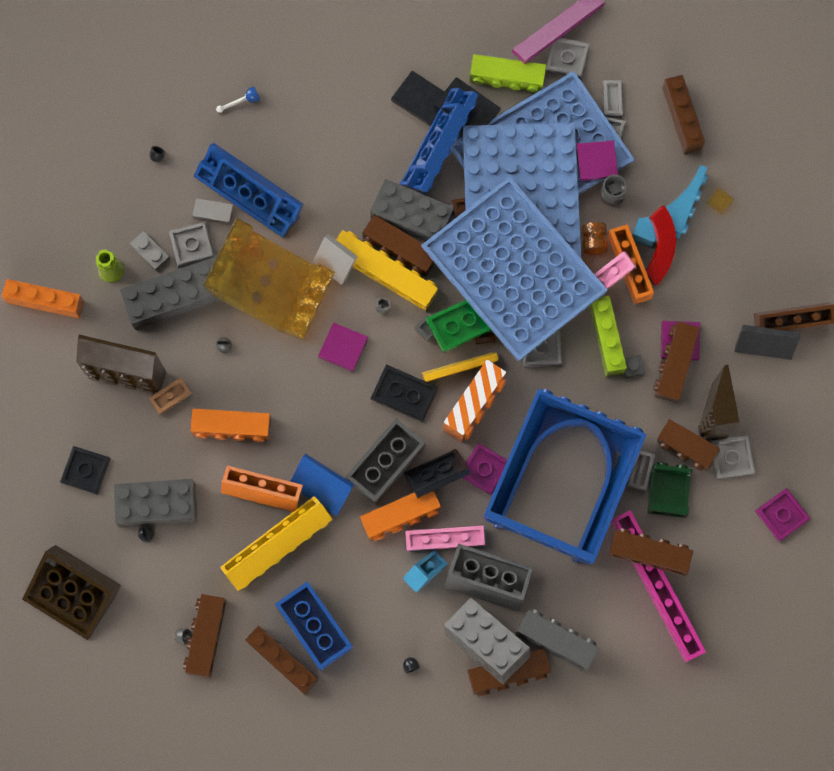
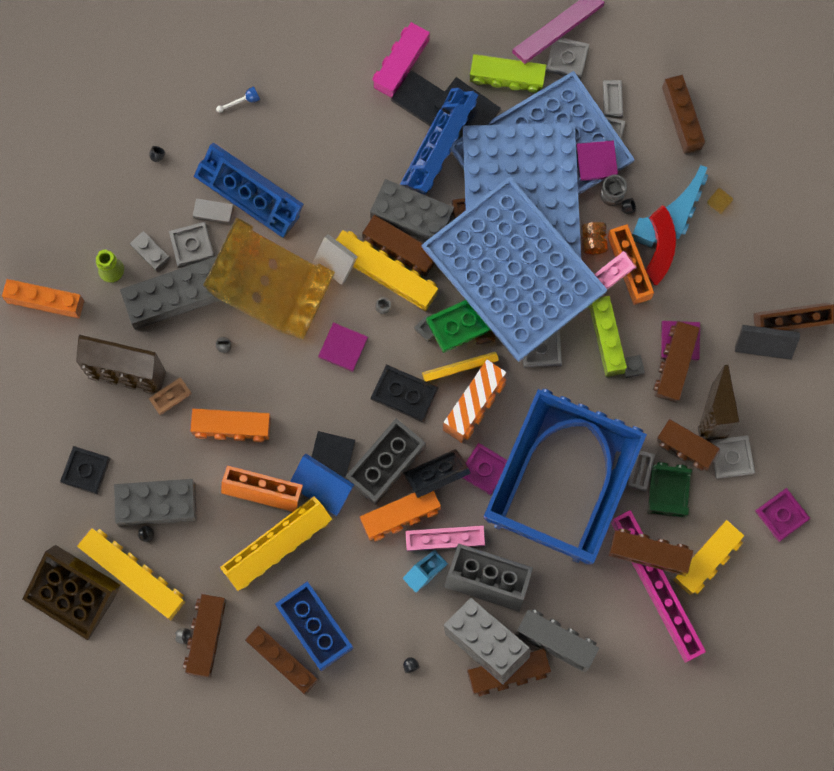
(131, 574): none -> yellow brick
(333, 452): none -> black tile
(401, 59): none -> dark pink brick
(629, 206): none -> black hinge
(711, 554): none -> yellow brick

